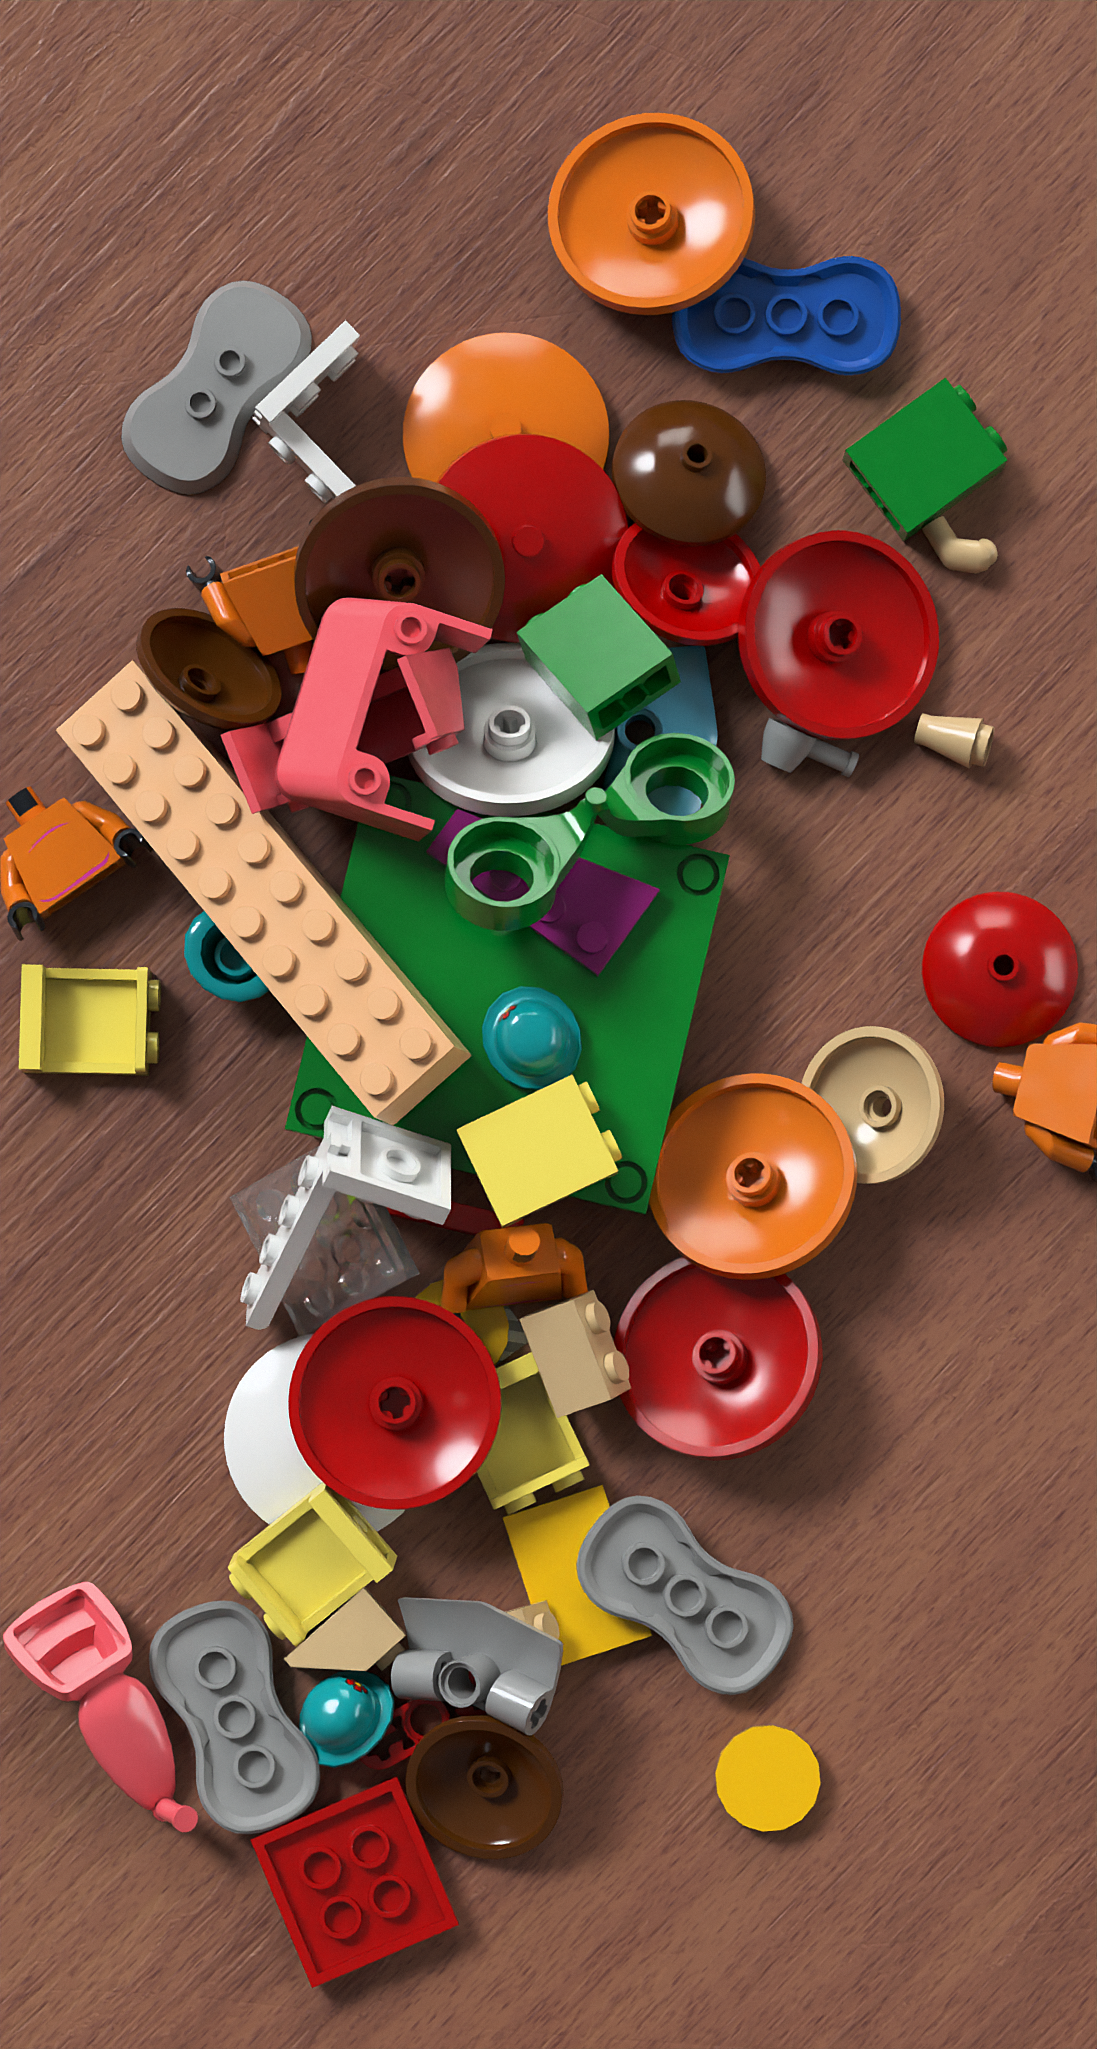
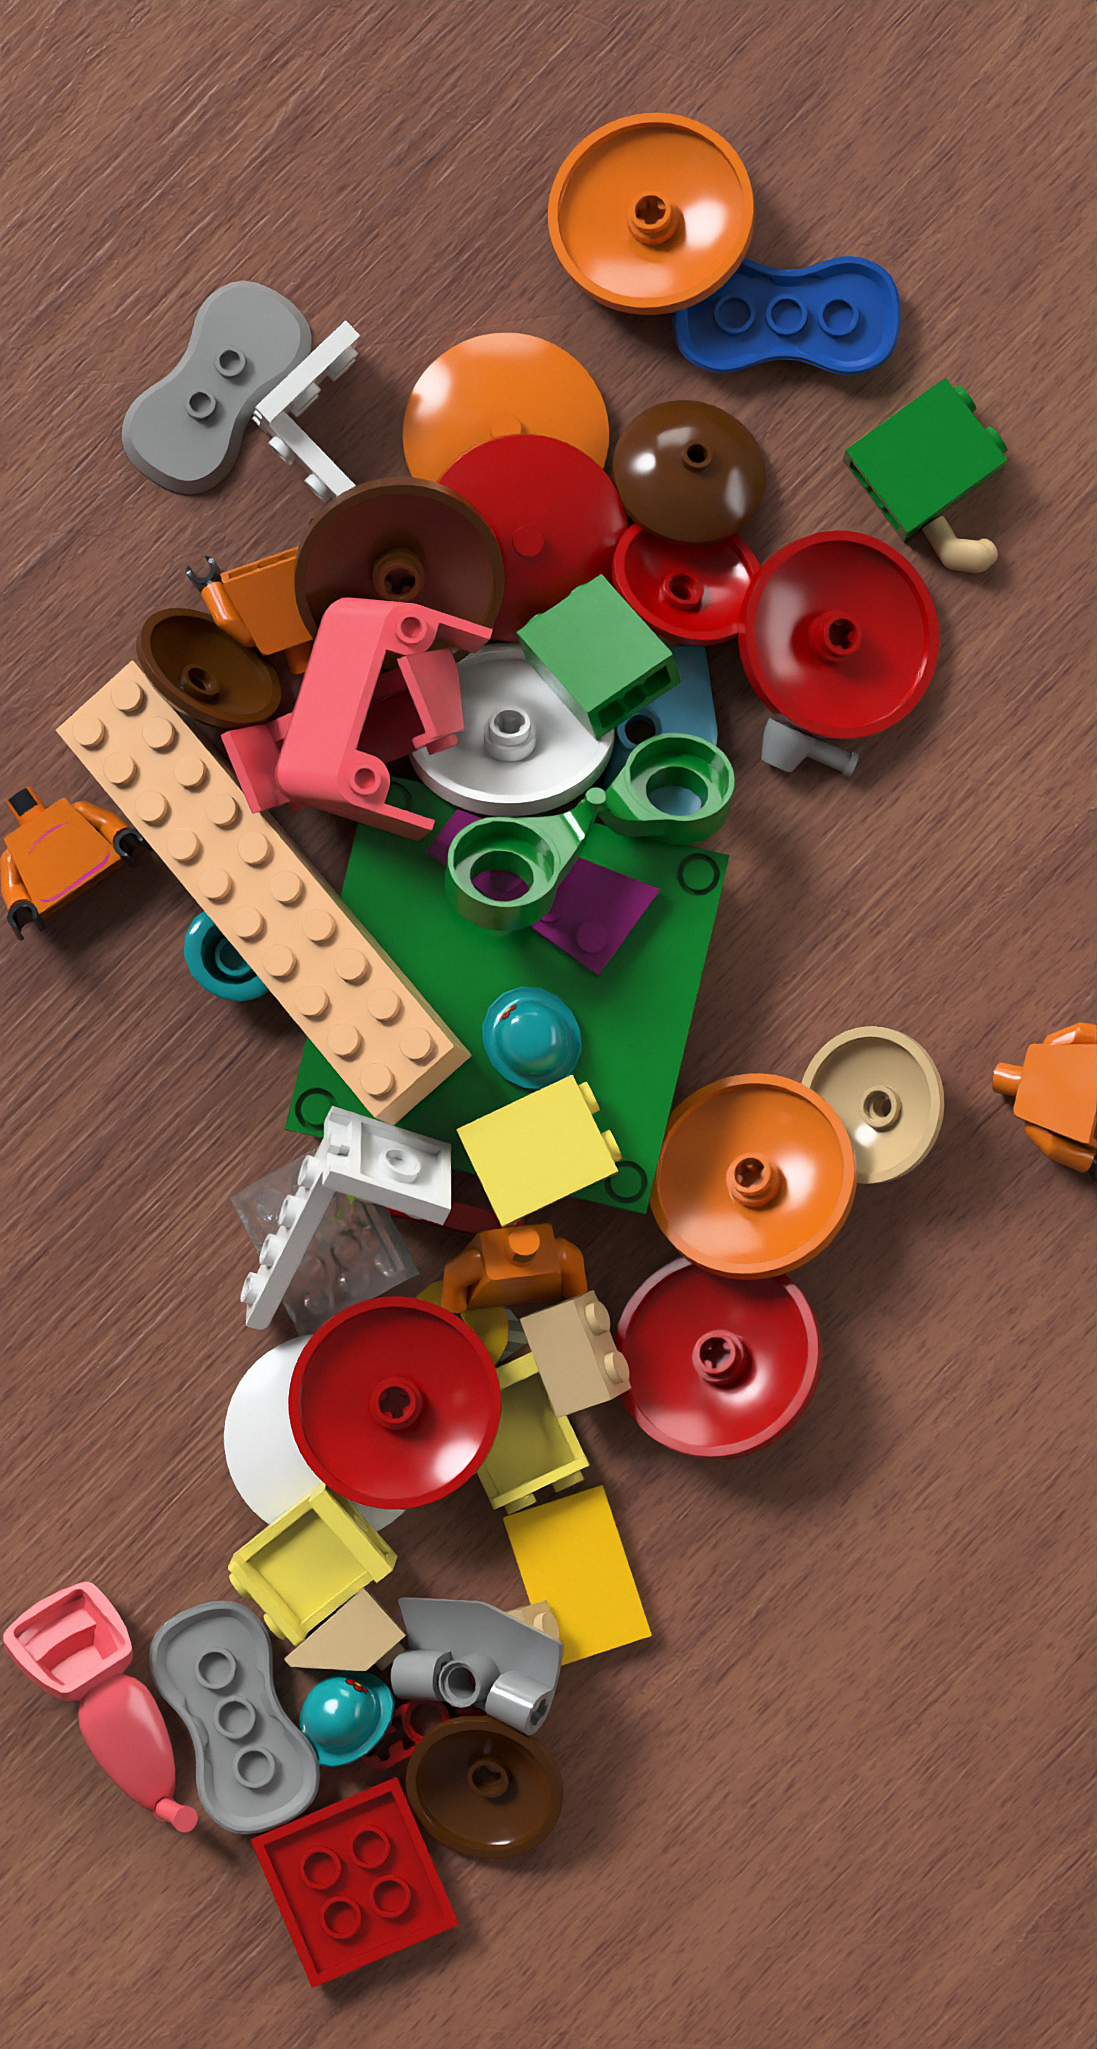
(87, 1021): light yellow panel -> none
(654, 1572): light grey plate -> none
(767, 1778): yellow tile -> none
(957, 738): tan cone -> none
(973, 996): red dish -> none

